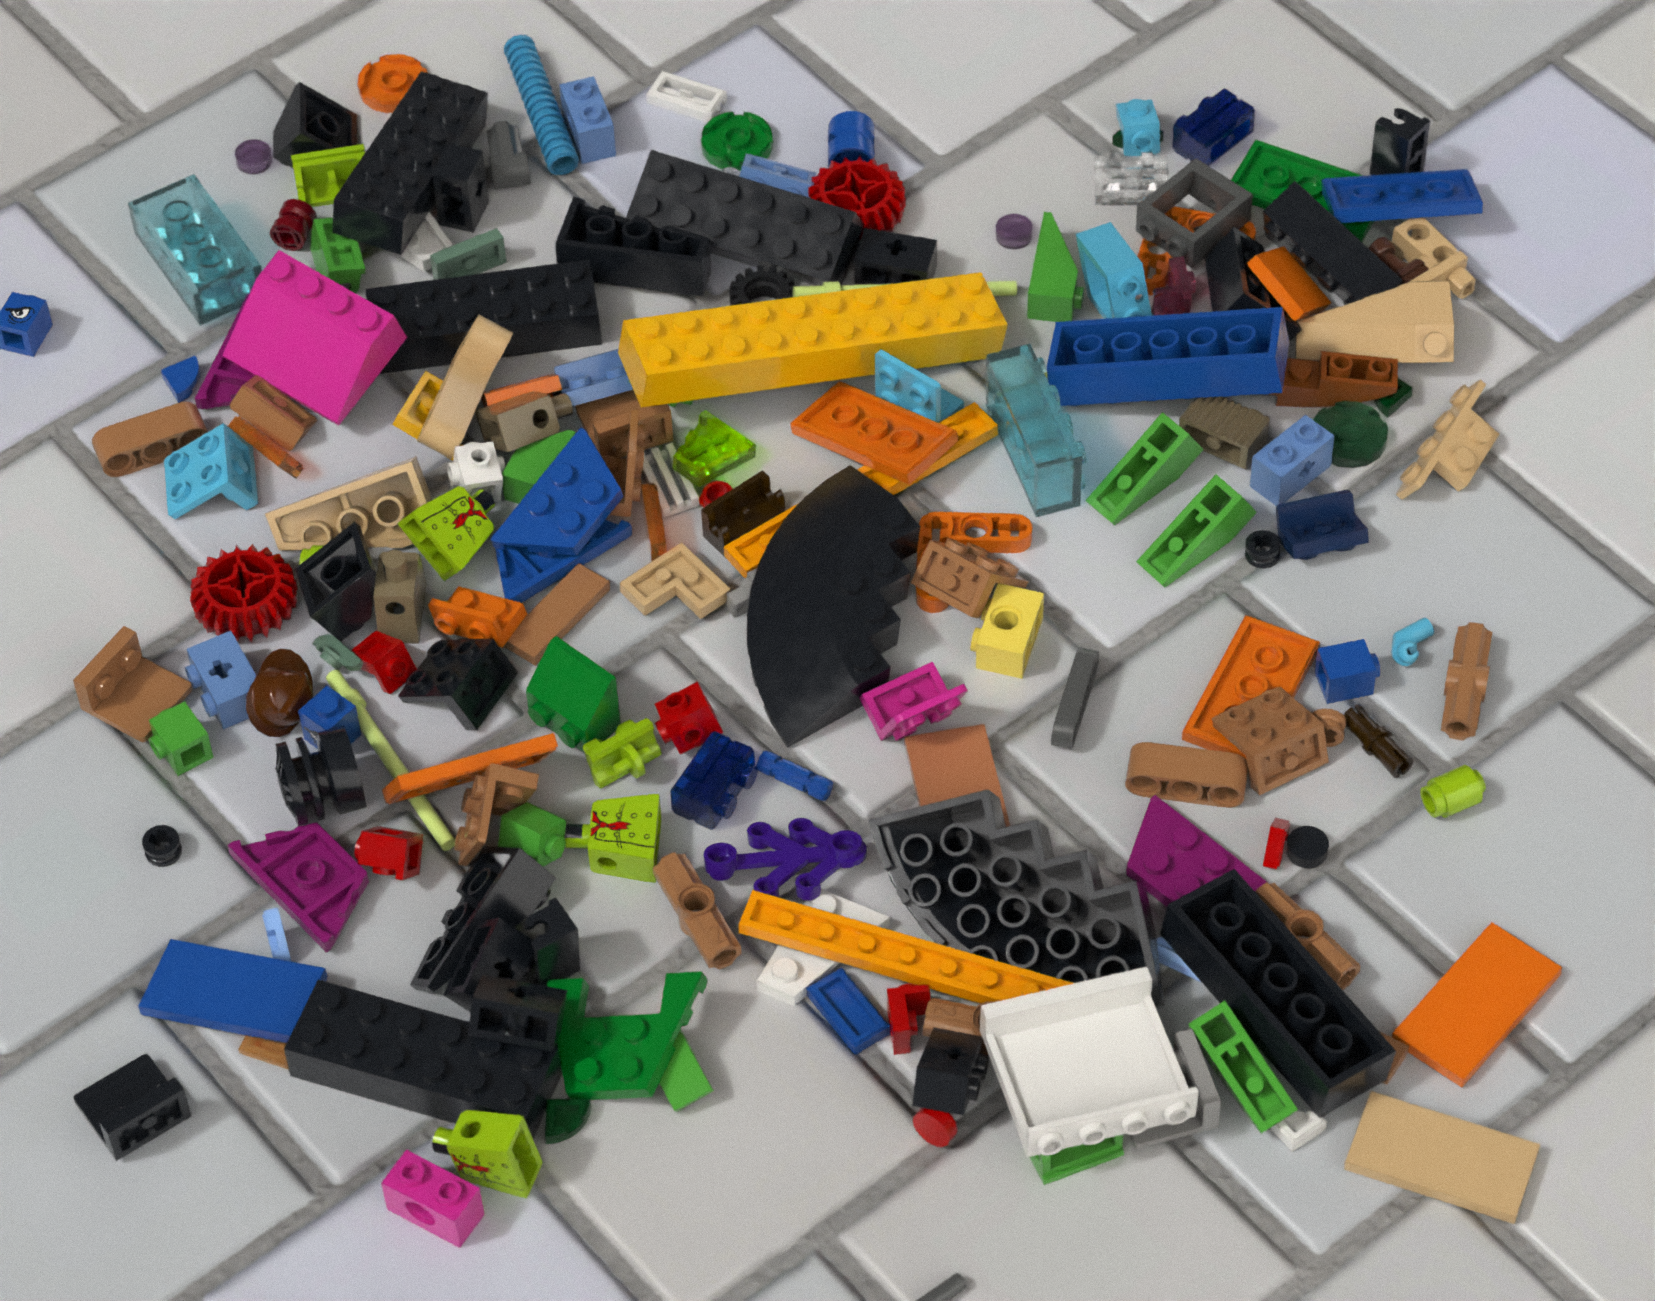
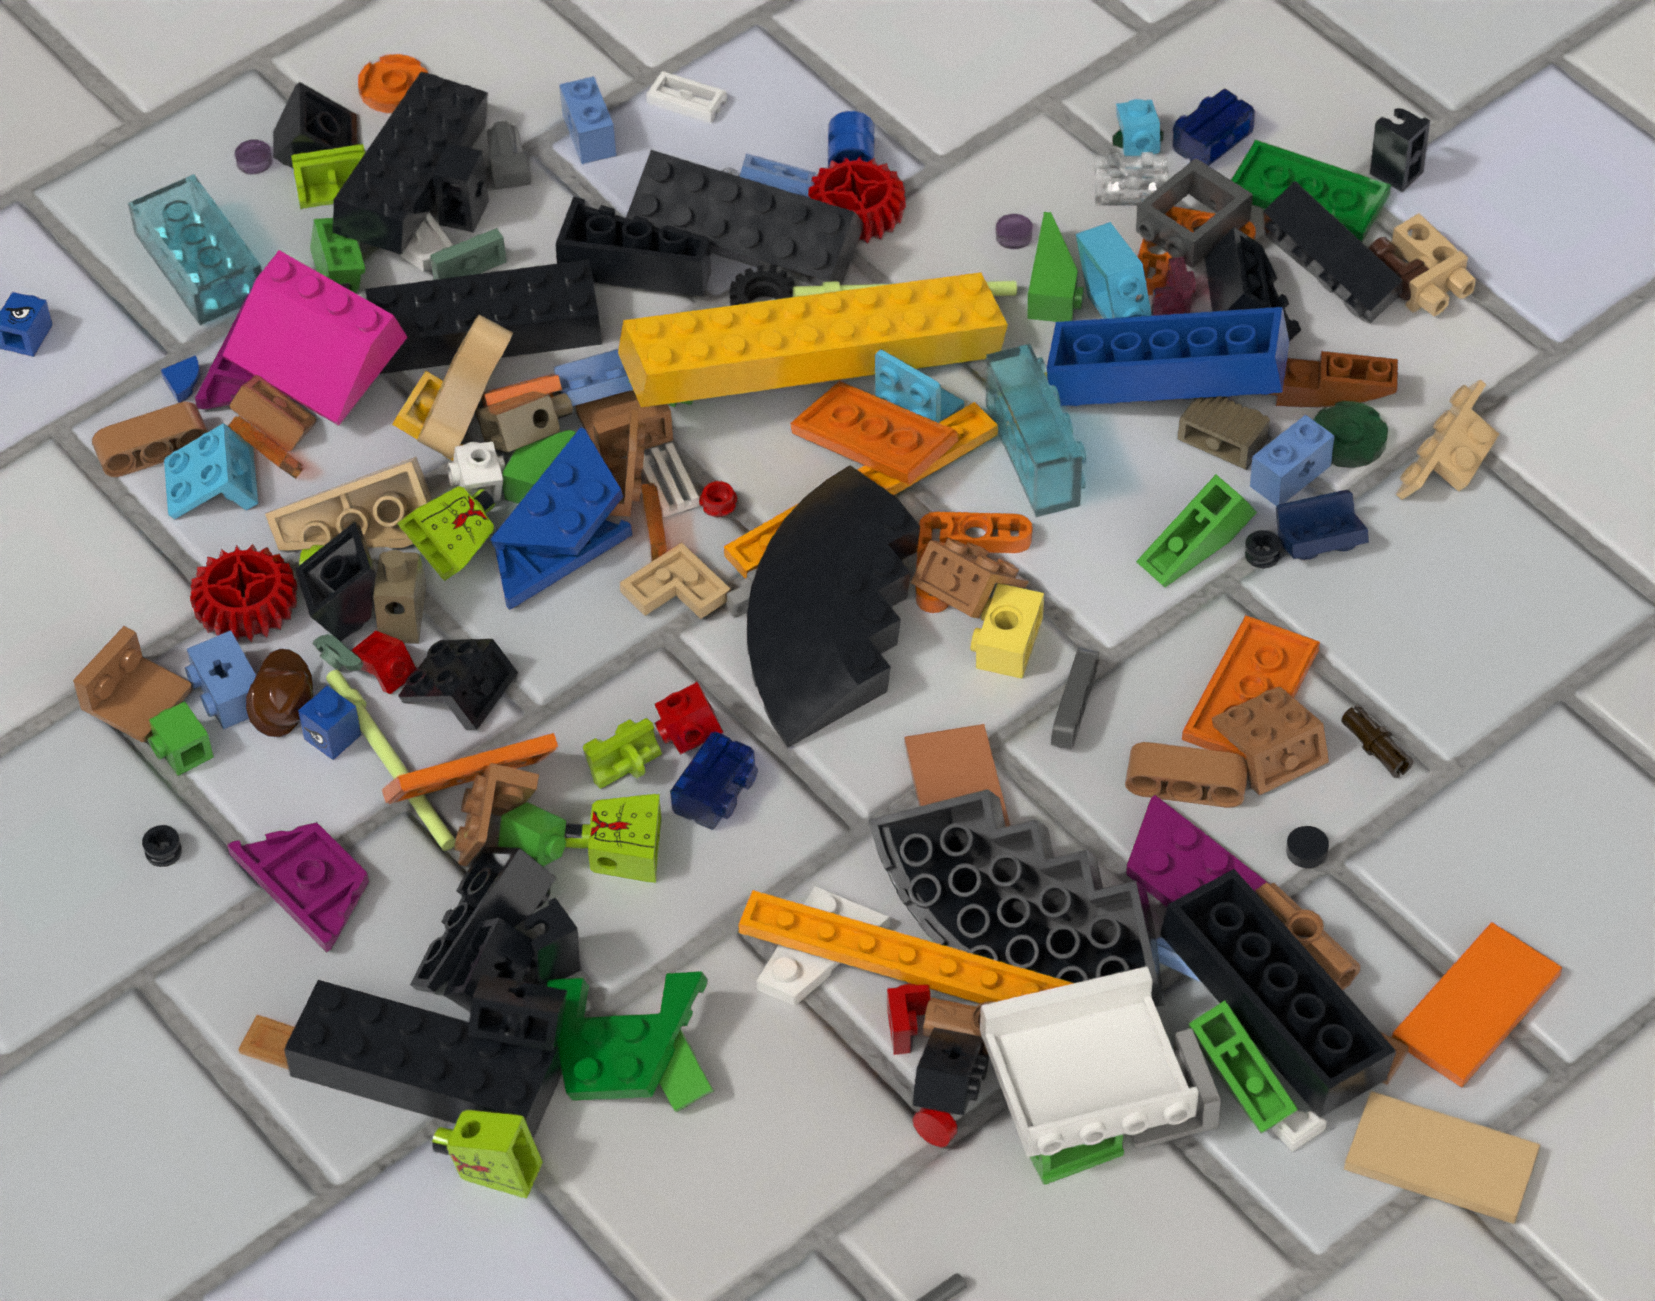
(133, 1106): black bracket -> none
(229, 990): blue tile -> none
(276, 934): light blue tile -> none
(292, 230): dark red wheel -> none
(320, 776): black wheel -> none
(390, 851): red brick -> none
(433, 1198): dark pink brick -> none
(477, 615): orange bracket -> none
(541, 105): dark azure piece -> none
(558, 612): medium nougat tile -> none
(565, 1118): dark green tile -> none
(573, 696): green slope -> none
(705, 927): medium nougat piece -> none
(711, 450): clear neon green wing -> none
(731, 136): green tile -> none
(741, 511): dark brown hinge -> none
(795, 775): blue axle -> none
(833, 852): dark purple plant -> none
(848, 1011): blue tile -> none
(893, 258): black brick -> none
(909, 701): dark pink bracket -> none
(1145, 470): bright green slope -> none
(1276, 840): red tile -> none
(1288, 283): orange tile -> none
(1334, 725): medium nougat bush -> none
(1346, 671): blue brick -> none
(1389, 404): dark green tile -> none
(1400, 324): tan wedge -> none
(1402, 196): blue tile -> none
(1405, 641): medium azure arm -> none
(1453, 791): lime brick -> none
(1466, 681): medium nougat piece -> none

